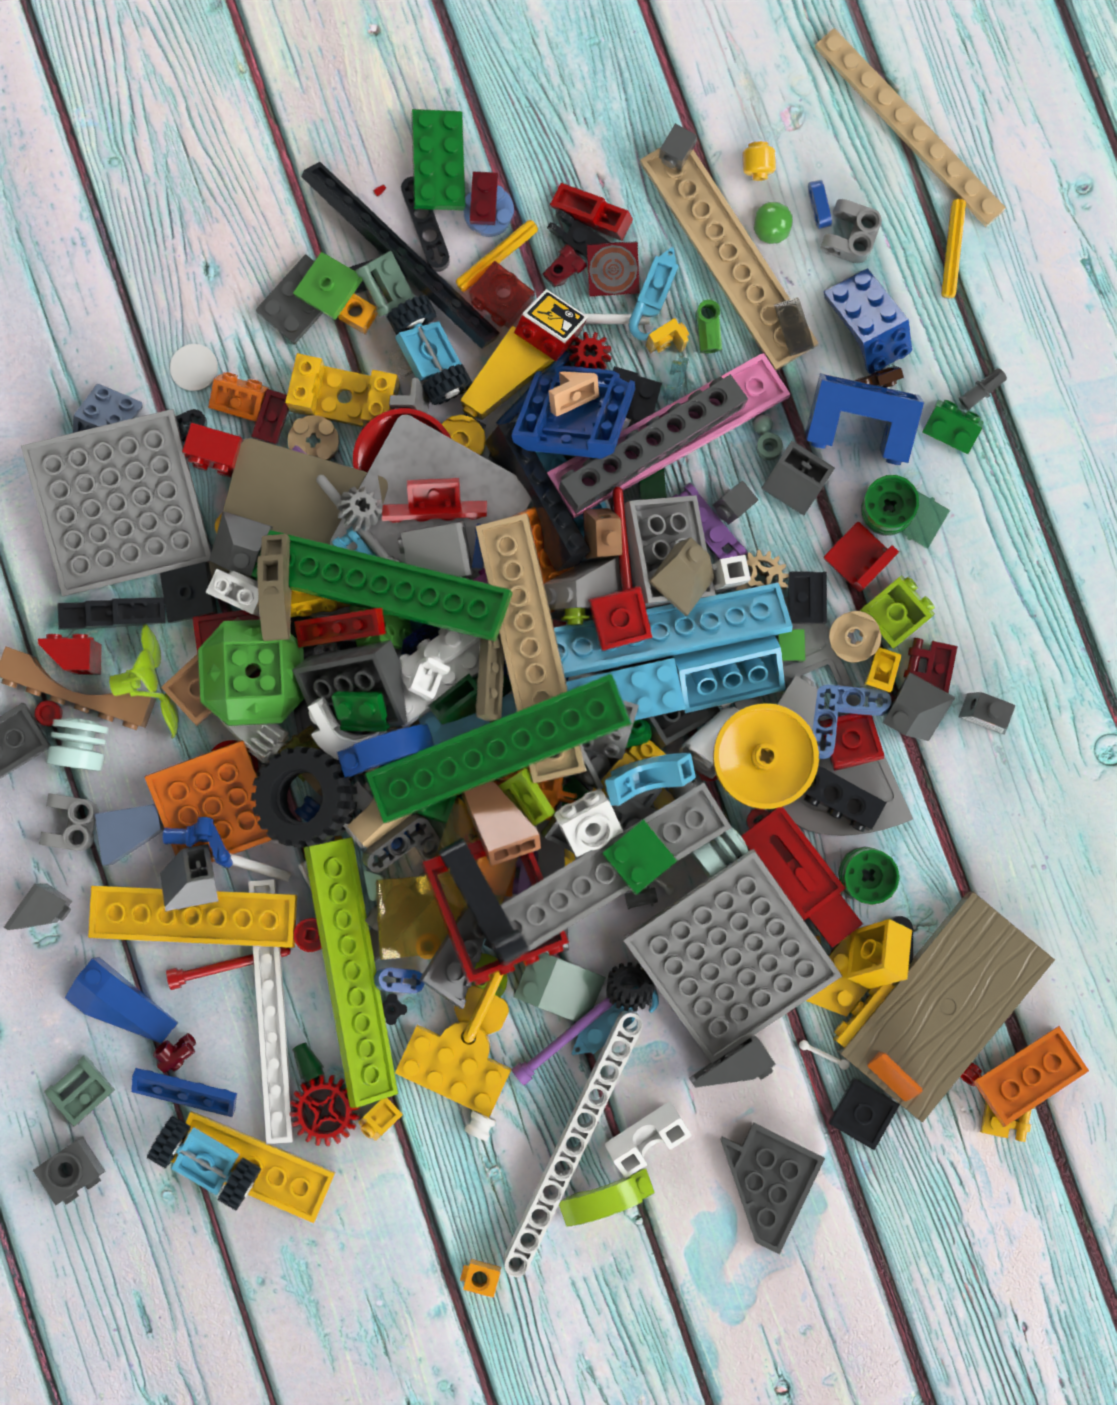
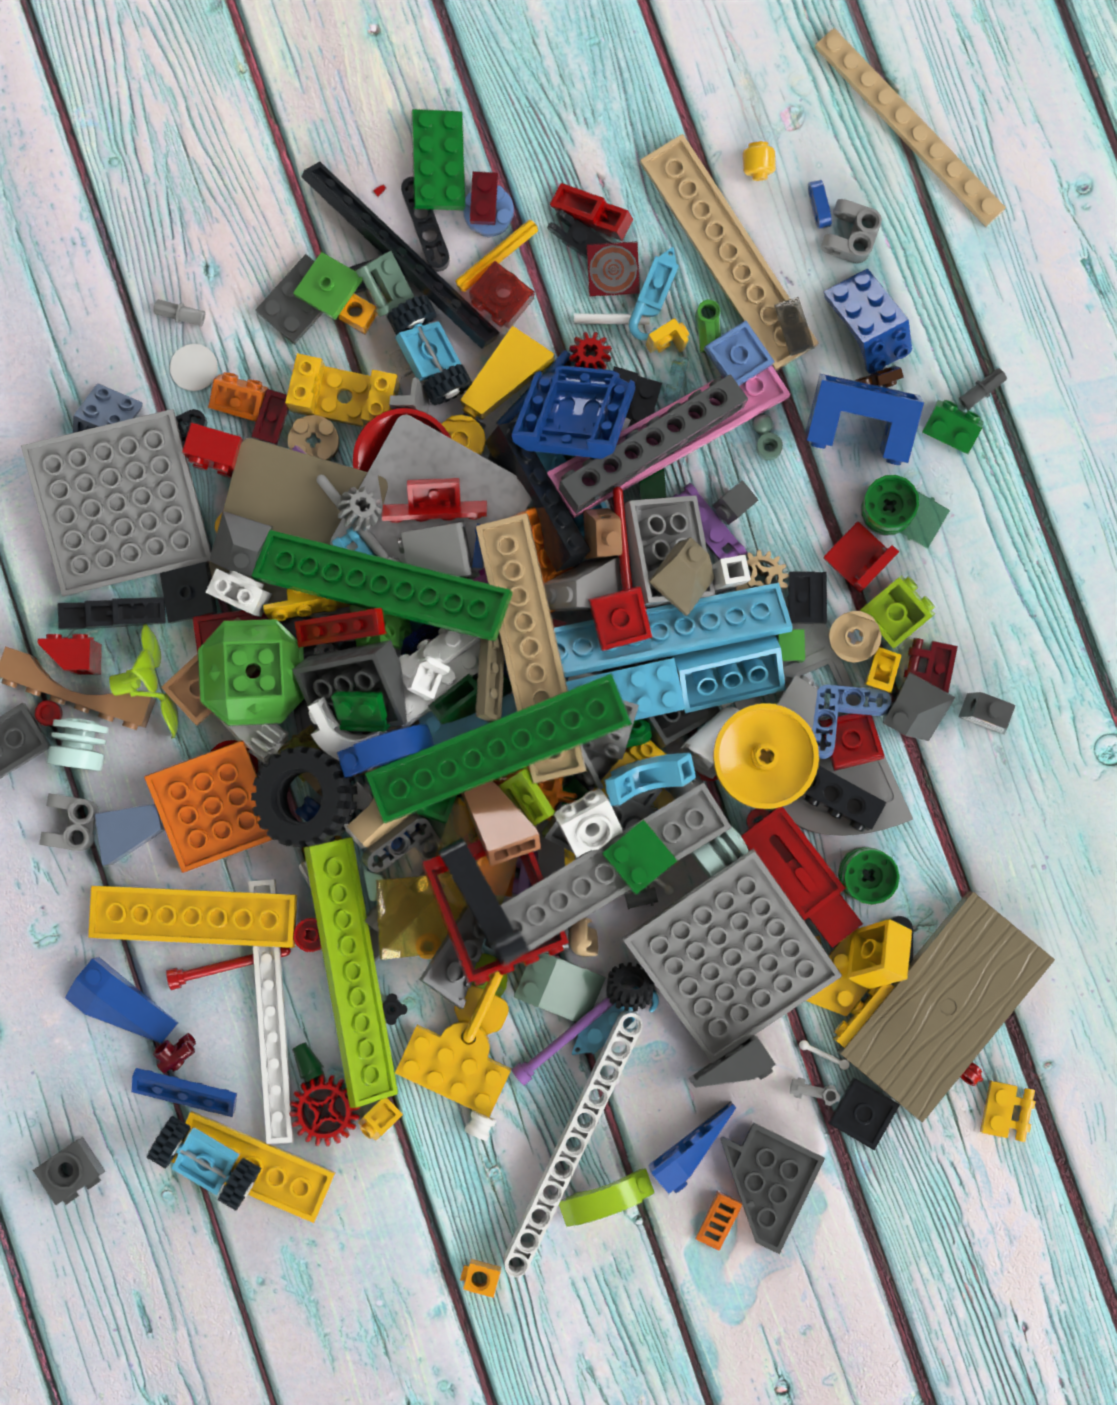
(39, 907): dark grey slope -> none
(85, 1097): sand green plate -> none
(179, 312): none -> light grey axle
(189, 879): dark grey slope -> none
(201, 831): blue pin -> none
(260, 868): white bar -> none
(273, 587): dark tan slope -> none
(399, 986): blue beam -> none
(550, 324): piece -> none
(566, 261): dark red plate -> none
(573, 391): light nougat slope -> none
(575, 616): lime plate -> none
(583, 939): none -> tan hair
(658, 1127): white arch -> none
(677, 147): dark grey brick -> none
(682, 1159): none -> blue wedge
(728, 1201): none -> orange slope
(739, 354): none -> medium blue plate
(773, 222): bright green hair -> none
(798, 478): dark grey slope -> none
(827, 1093): none -> light grey bar
(894, 1076): orange slope -> none
(953, 248): yellow axle -> none
(1031, 1076): orange plate -> none

